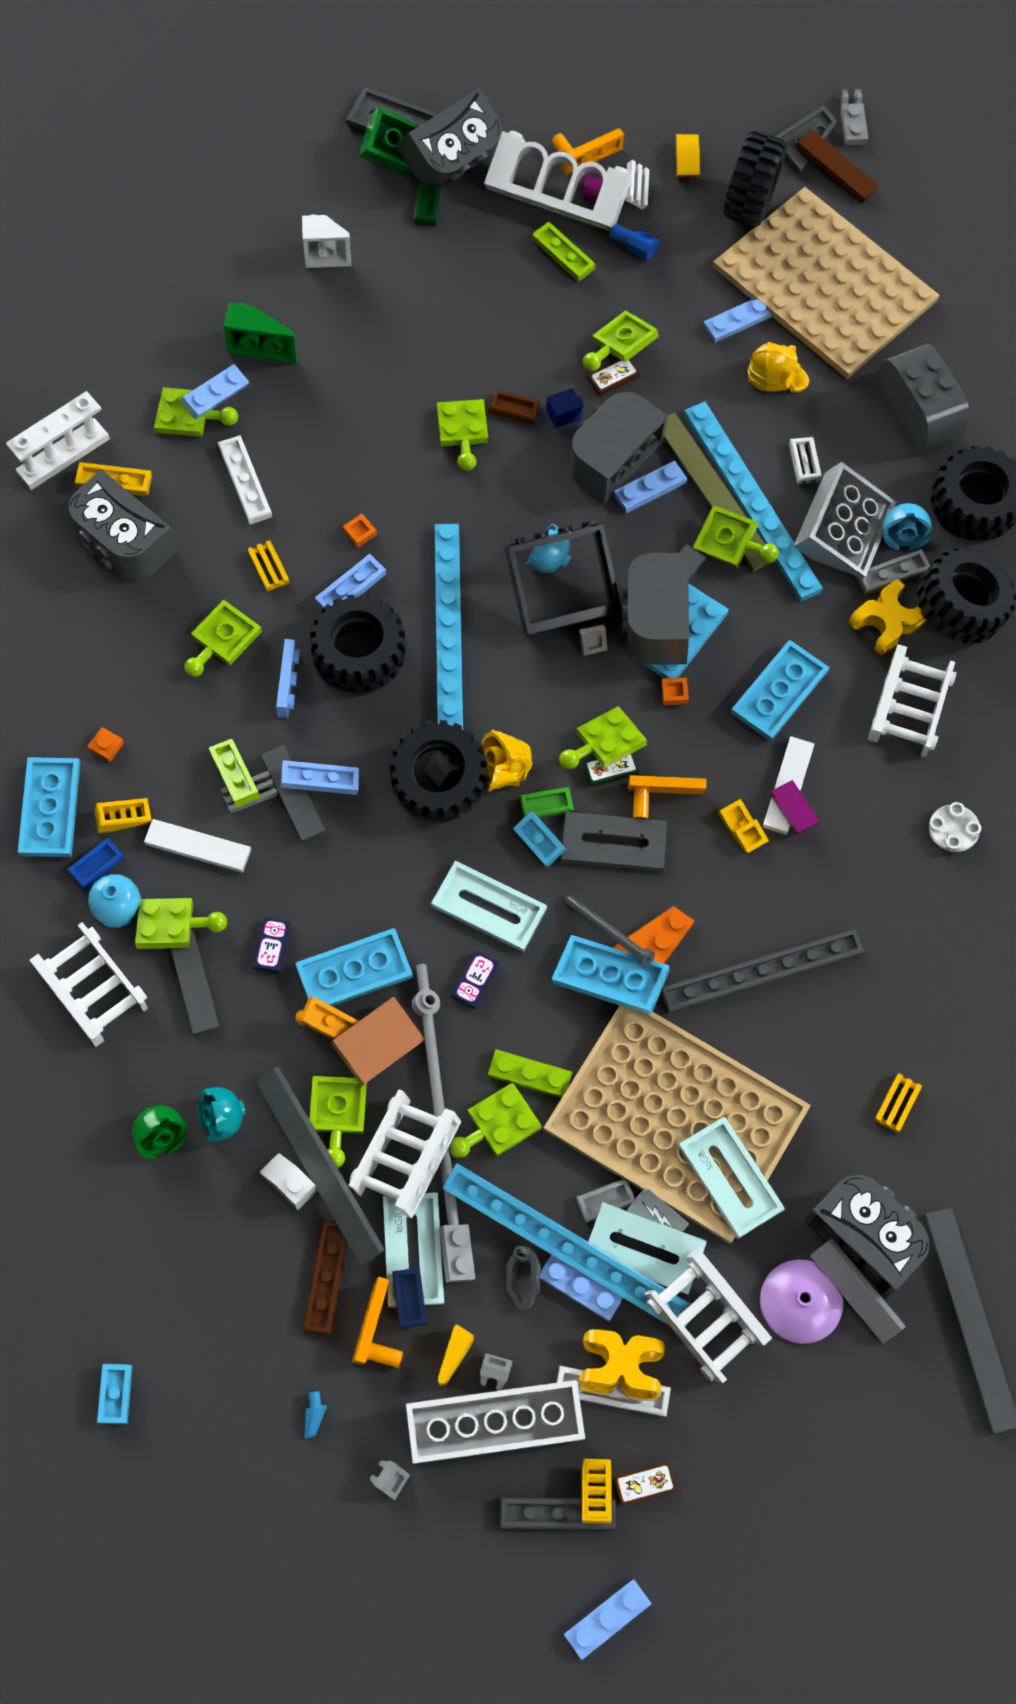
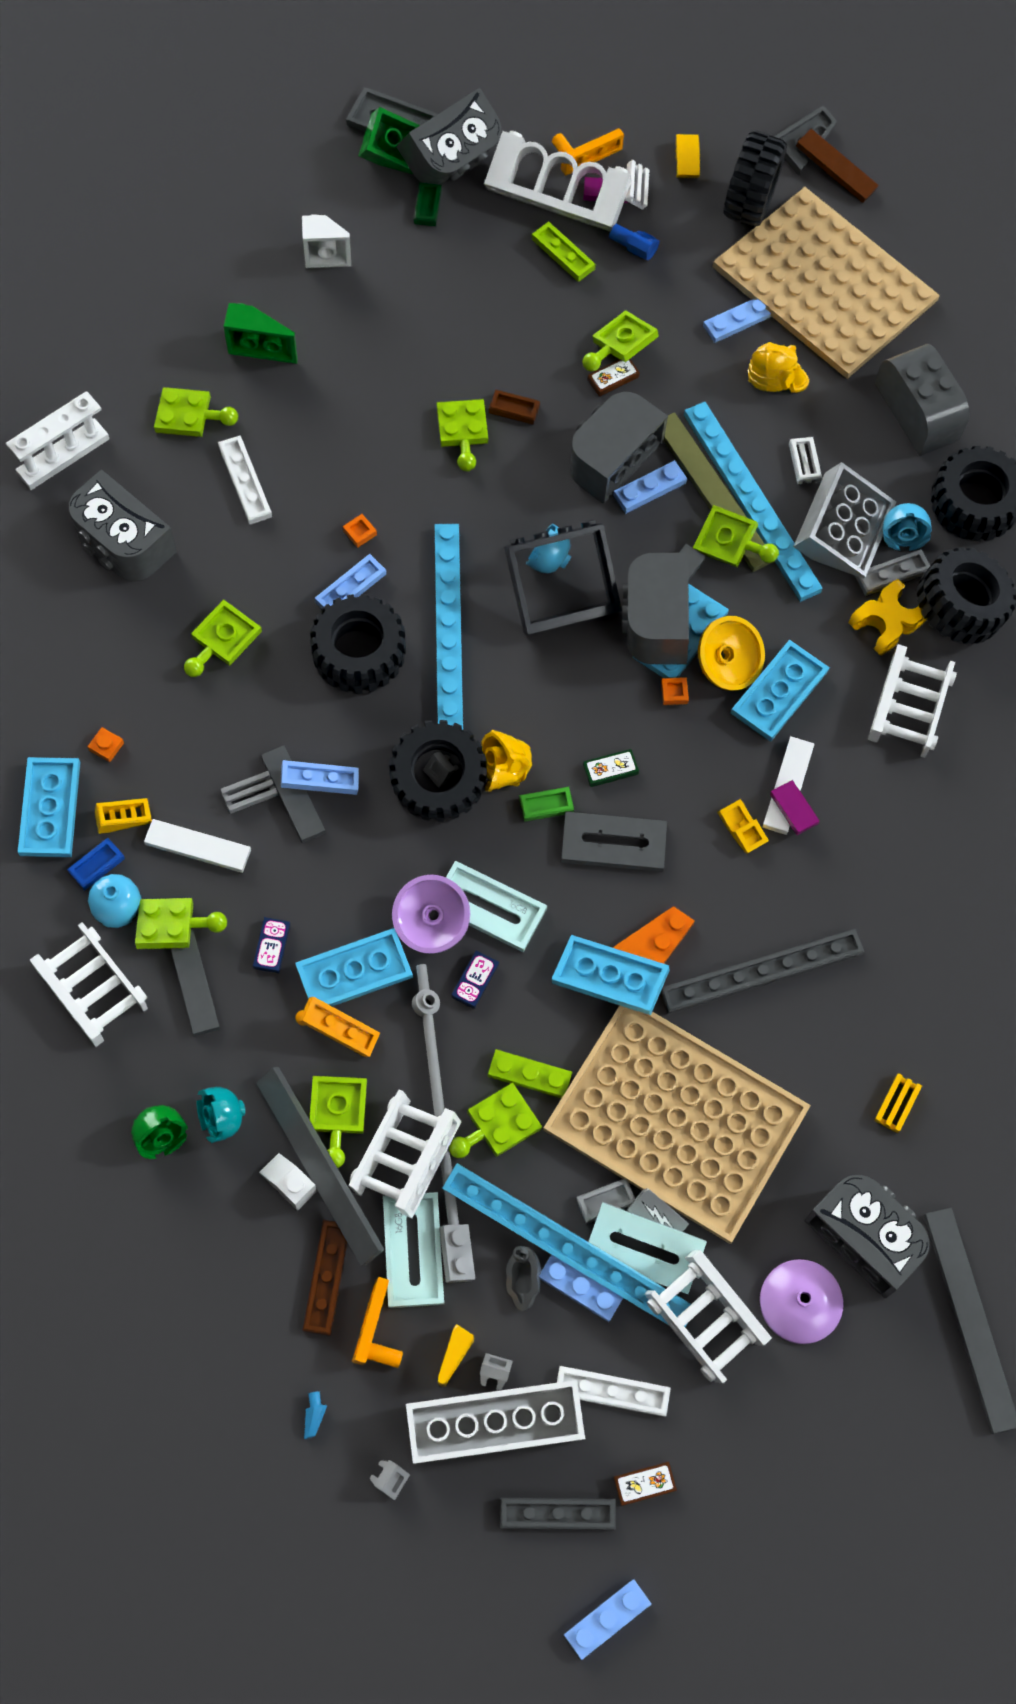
(114, 1394): medium azure plate -> none
(133, 480): yellow plate -> none
(214, 391): light blue plate -> none
(234, 773): lime plate -> none
(261, 550): yellow tile -> none
(288, 678): light blue plate -> none
(377, 1041): nougat tile -> none
(409, 1298): dark blue tile -> none
(413, 910): none -> lavender dish
(539, 838): medium azure plate -> none
(564, 408): clear blue brick -> none
(593, 639): light grey tile -> none
(596, 1472): yellow slope -> none
(607, 738): lime plate -> none
(622, 1365): yellow piece -> none
(644, 956): dark grey bar -> none
(651, 784): light orange piece -> none
(742, 651): none -> yellow dish
(764, 1200): light aqua piece -> none
(853, 119): light grey hinge -> none
(857, 1291): light grey tile -> none
(954, 827): white dish -> none

